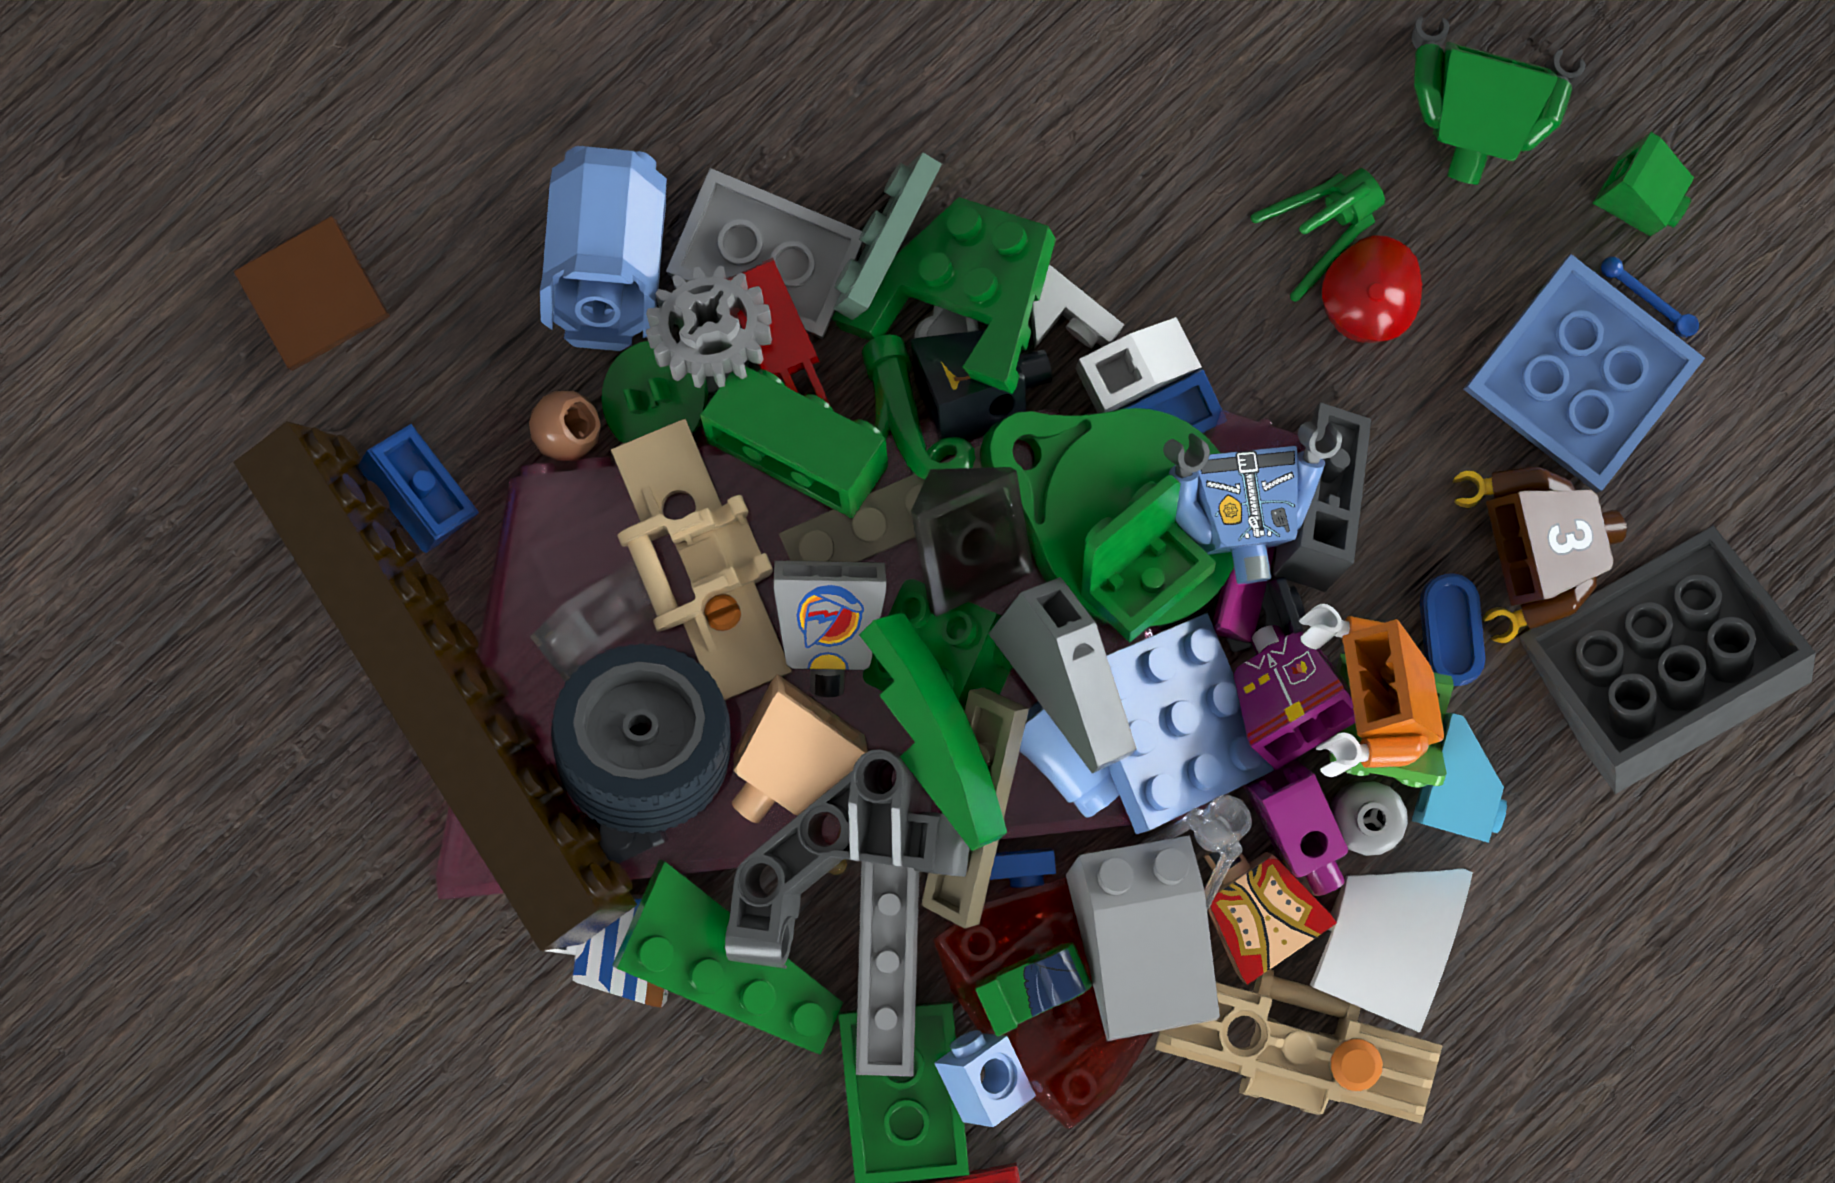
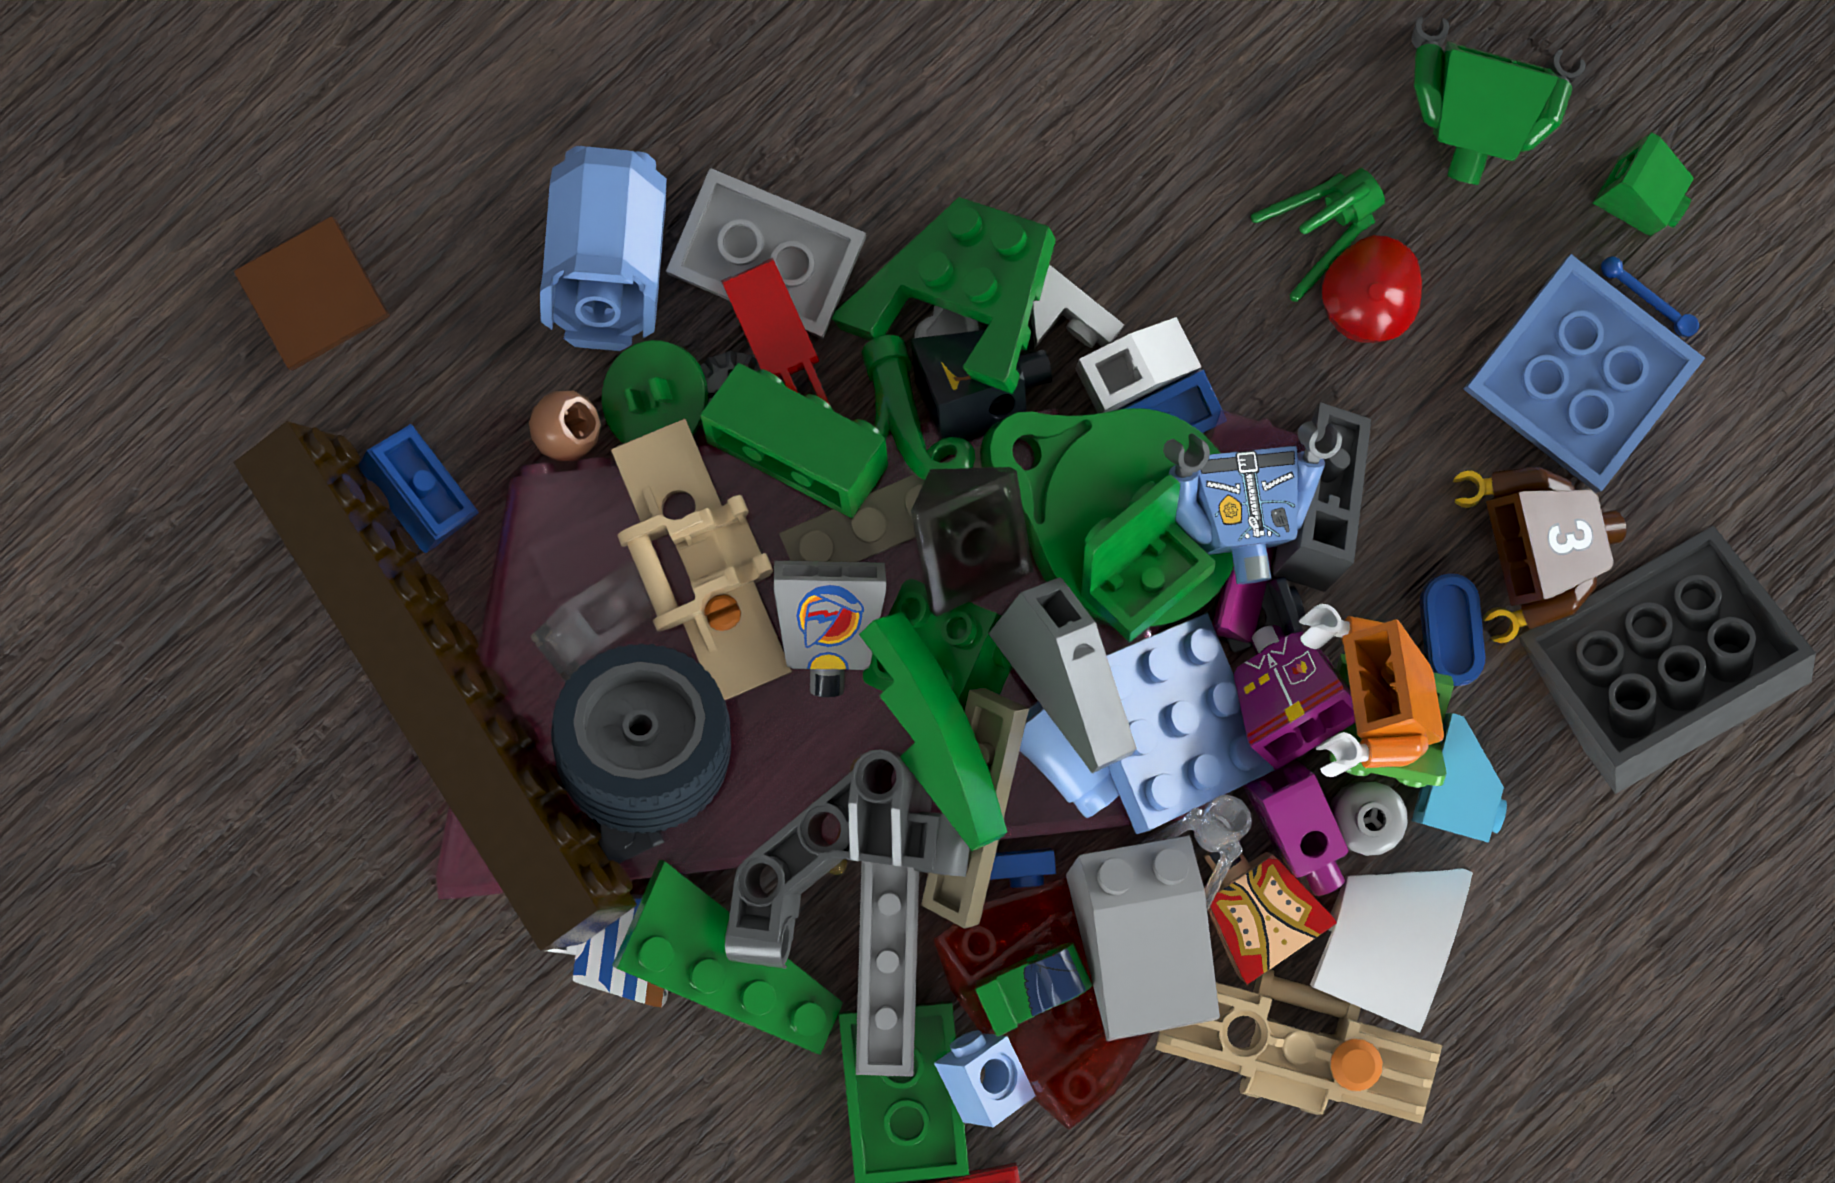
(709, 326): light grey gear -> none
(792, 752): light nougat torso -> none
(884, 235): sand green plate -> none

